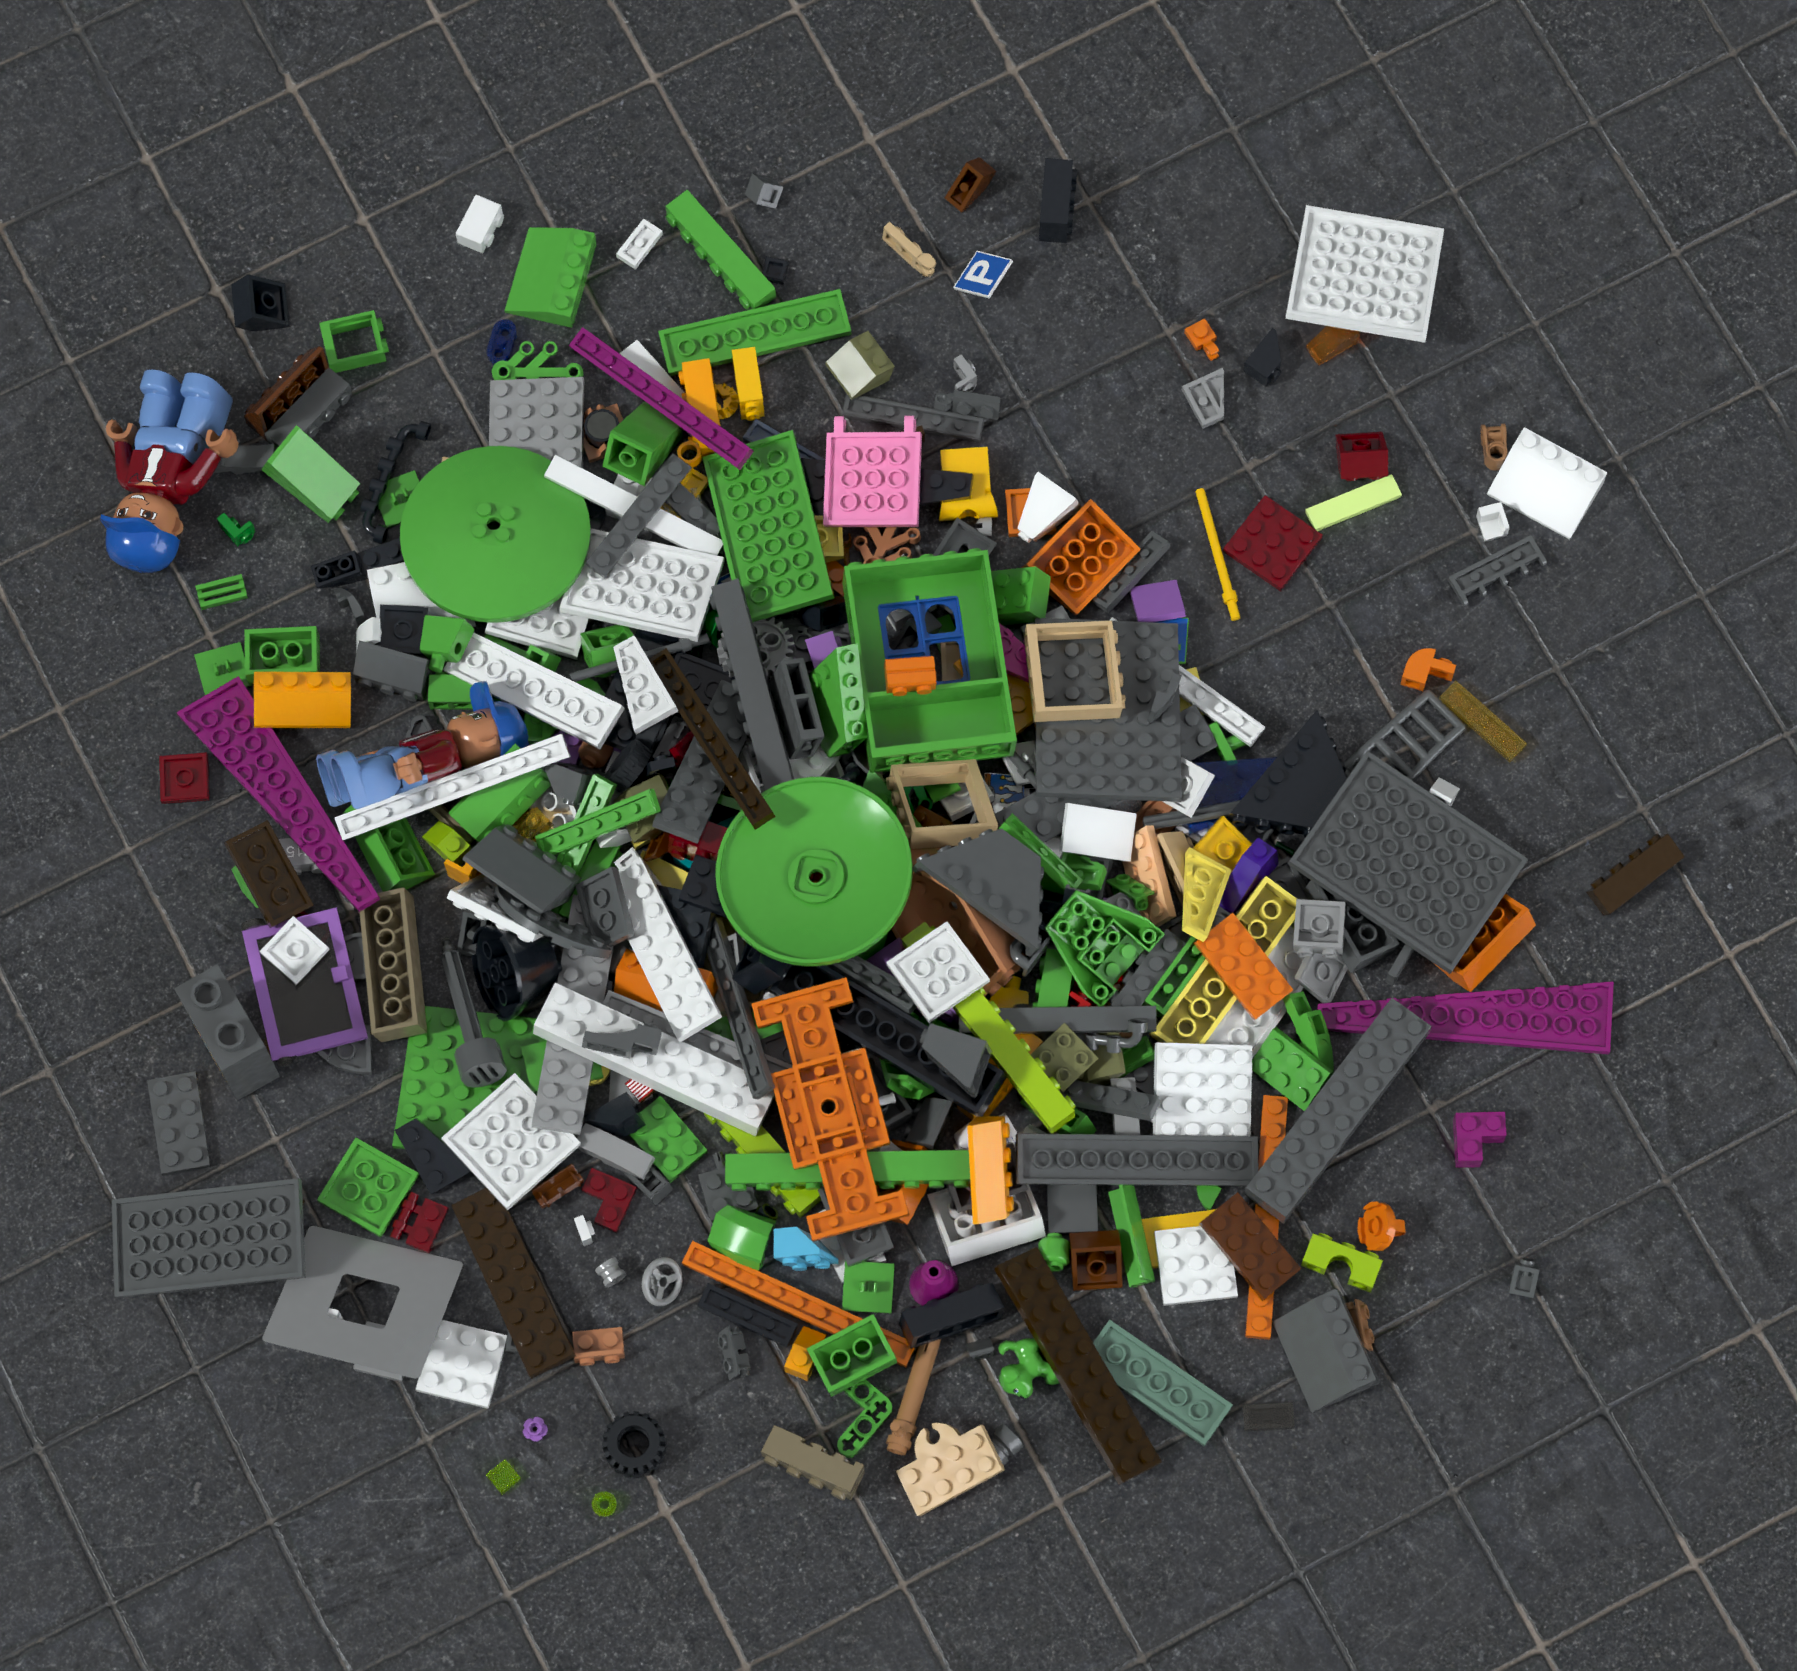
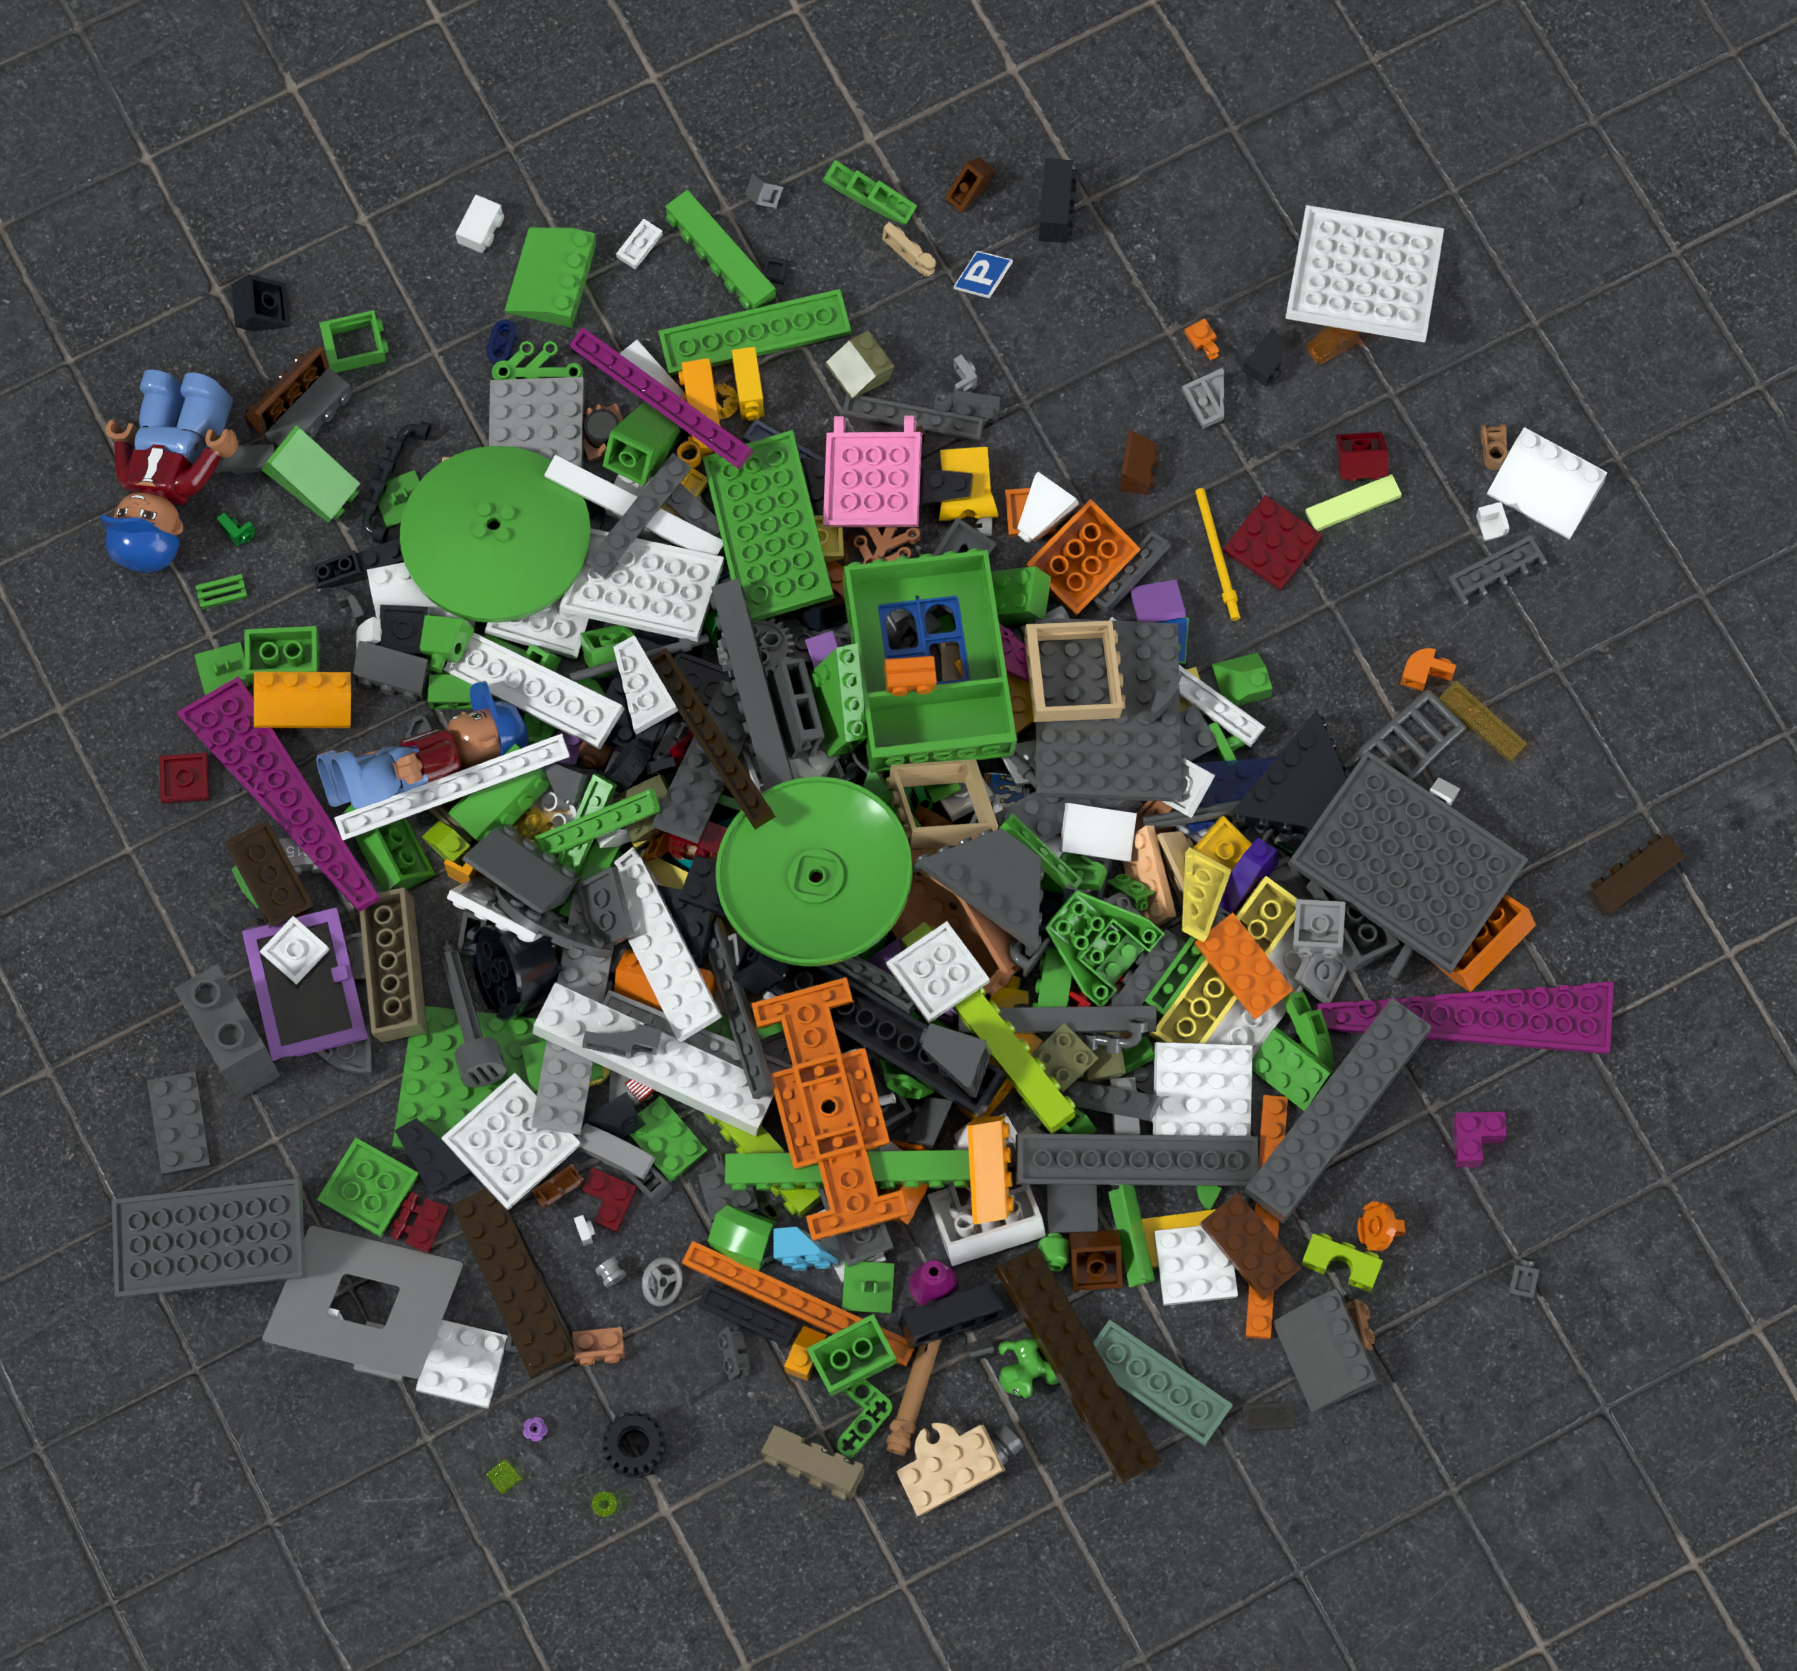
(869, 193): none -> bright green slope
(1138, 464): none -> reddish brown slope
(1243, 679): none -> bright green slope

